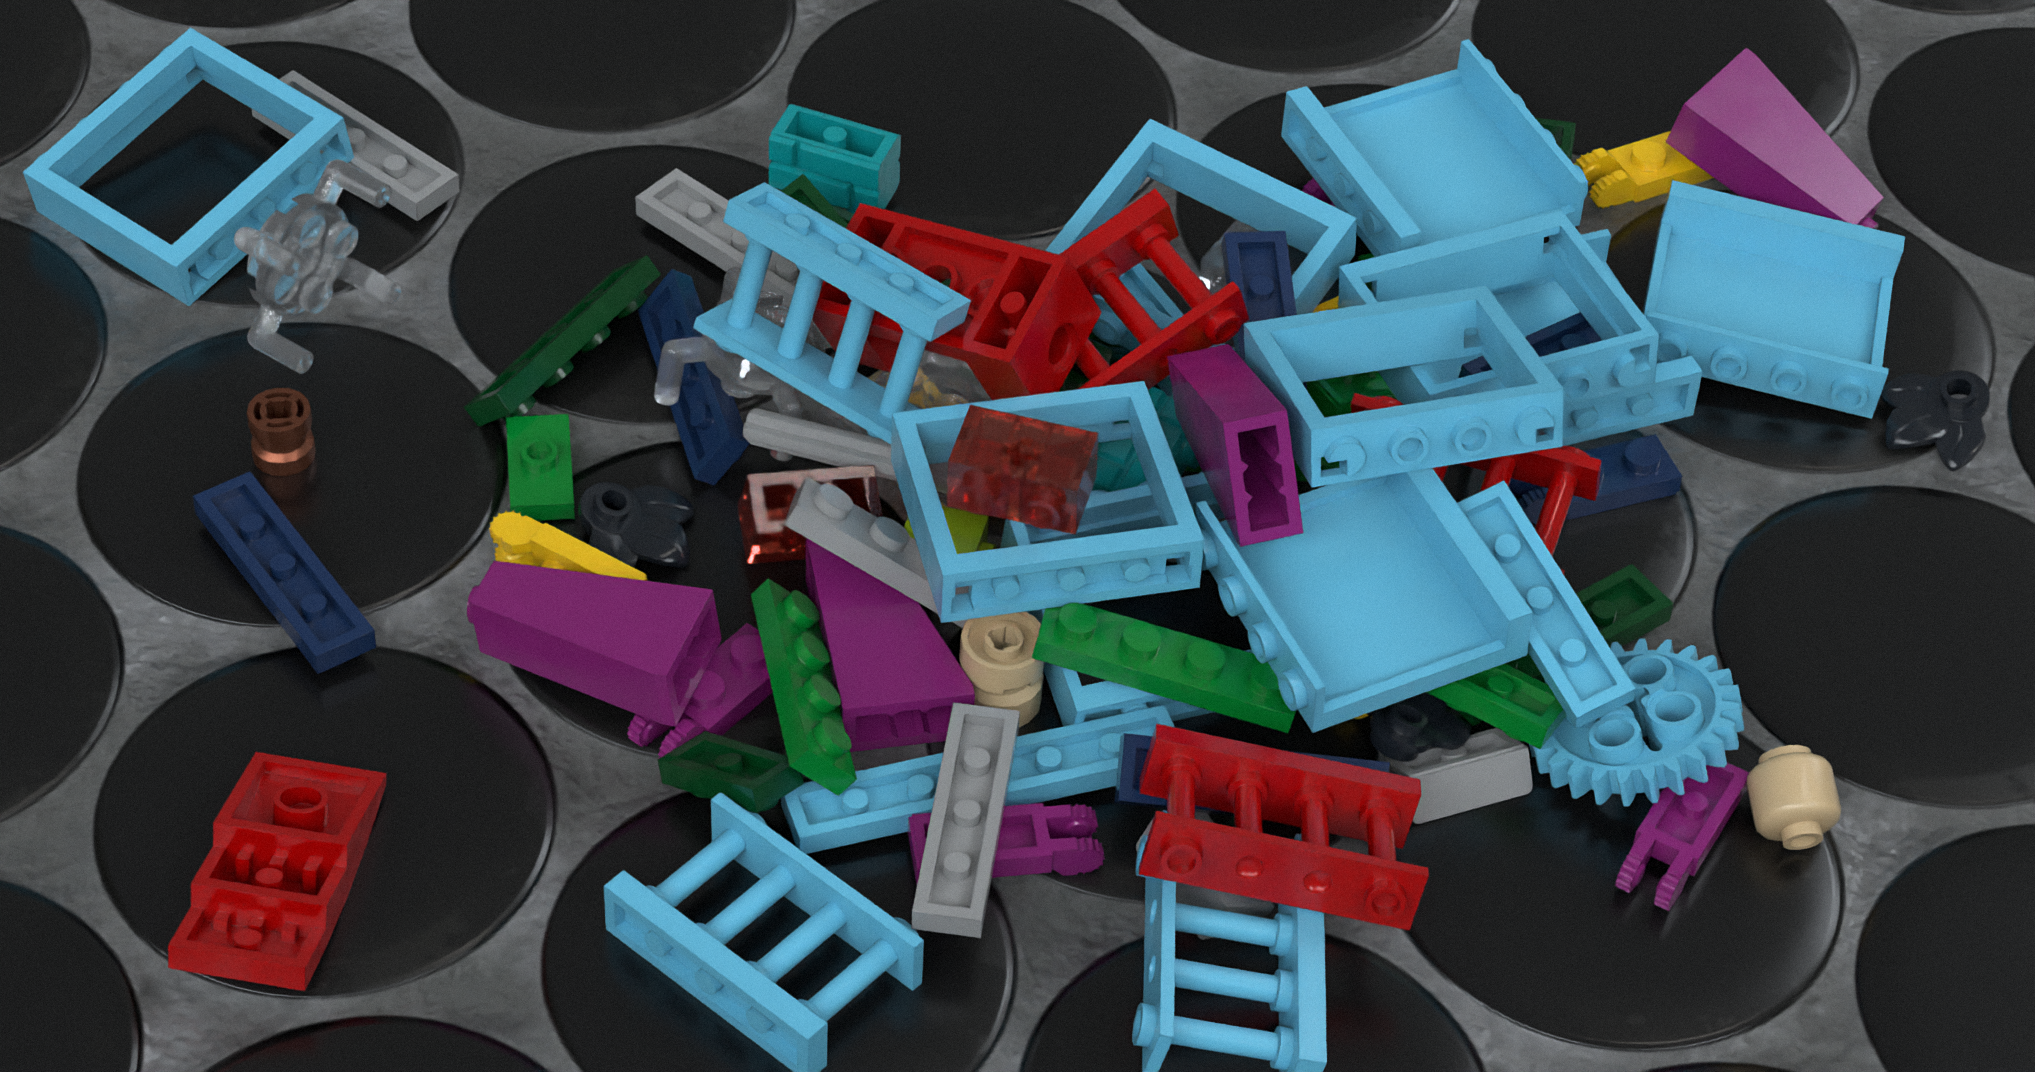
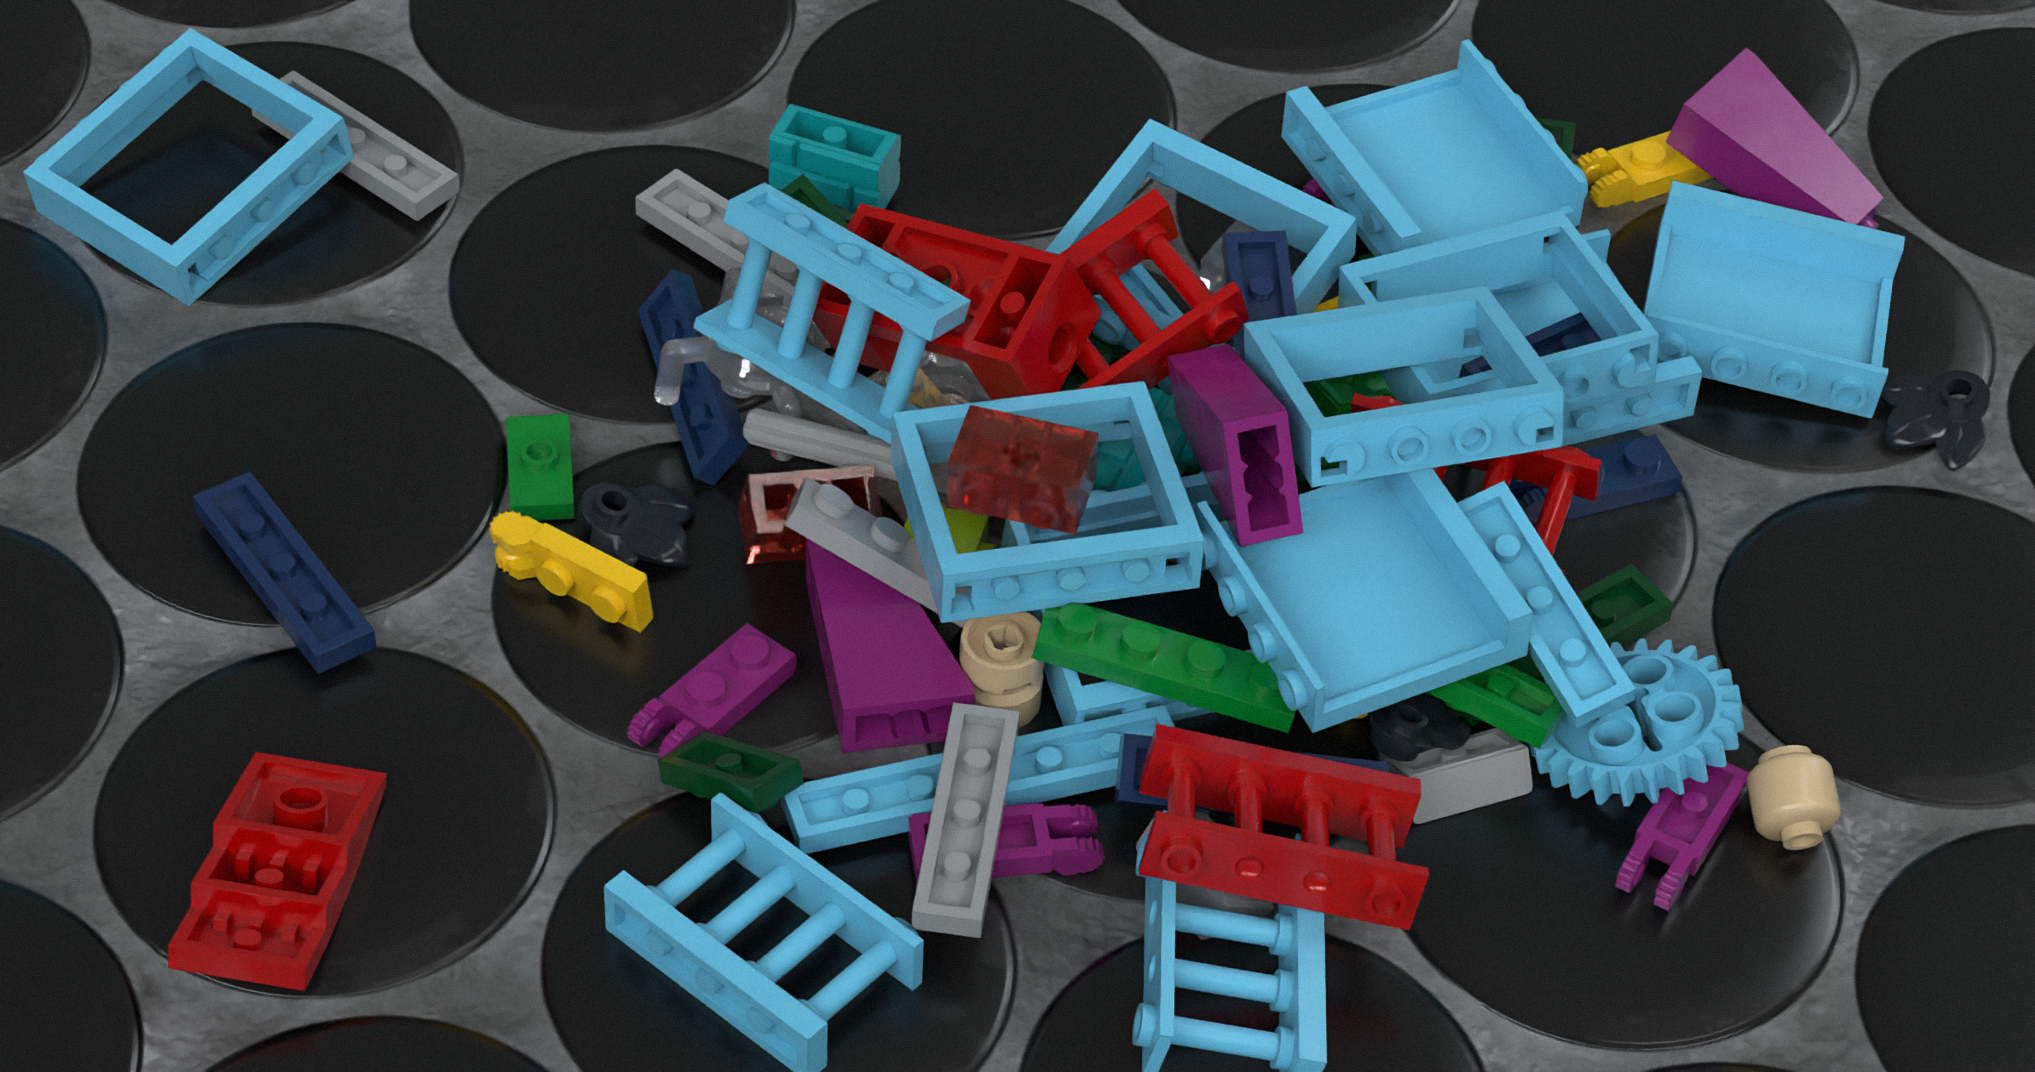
(281, 431): copper wheel -> none
(303, 254): clear plate -> none
(577, 330): dark green plate -> none
(599, 634): magenta slope -> none
(803, 686): green plate -> none

